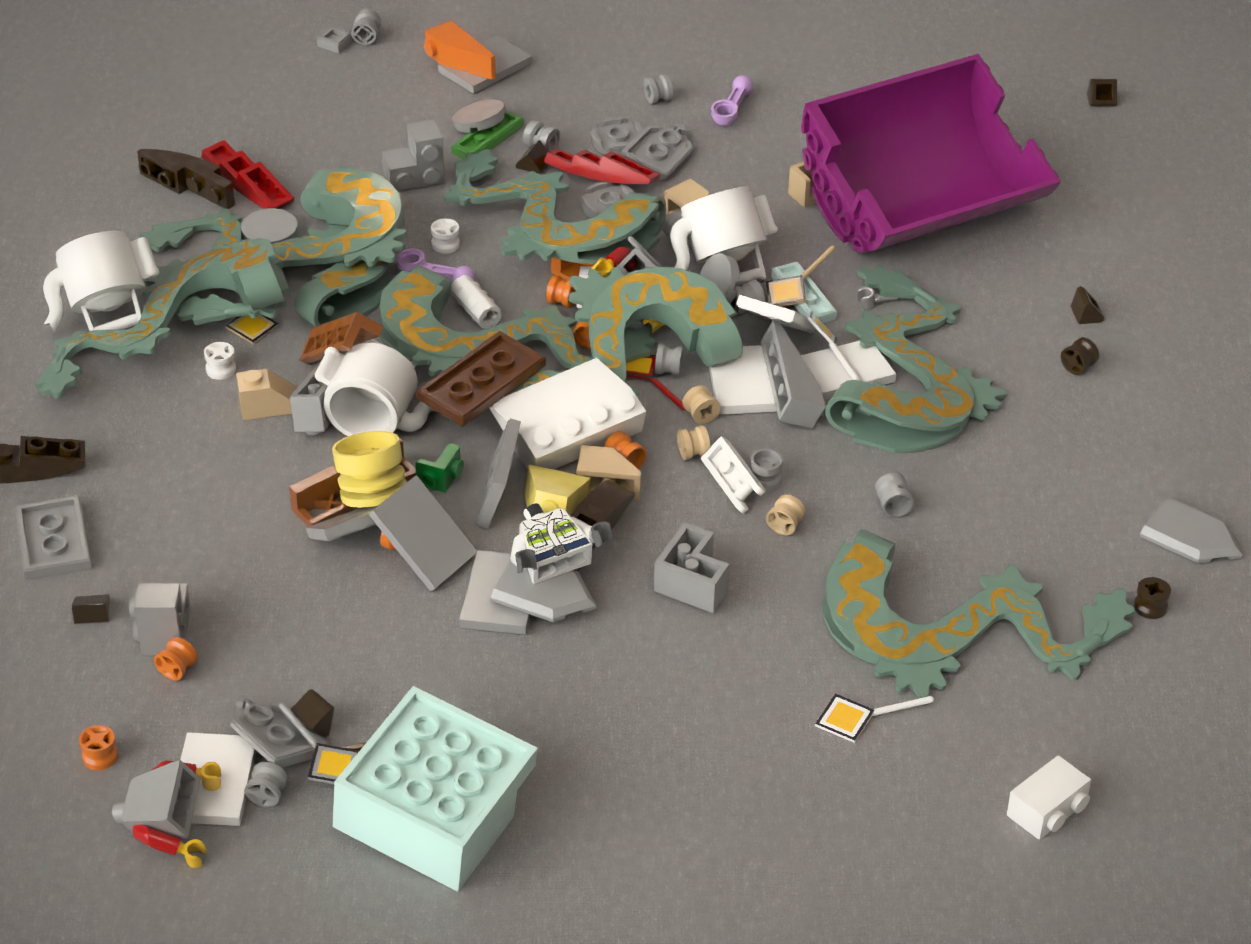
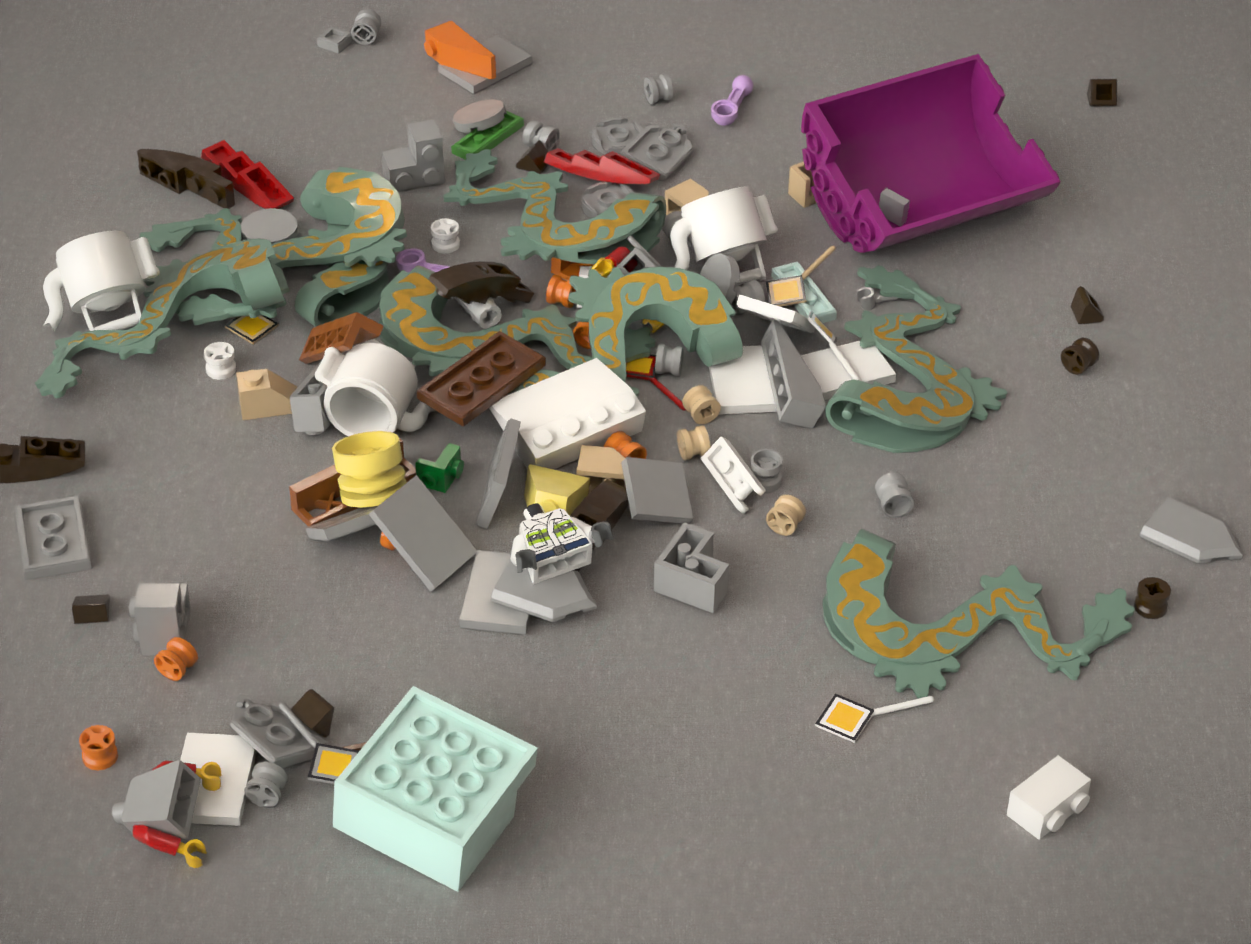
(480, 281): none -> dark brown slope
(657, 490): none -> light grey tile
(894, 206): none -> light grey tile

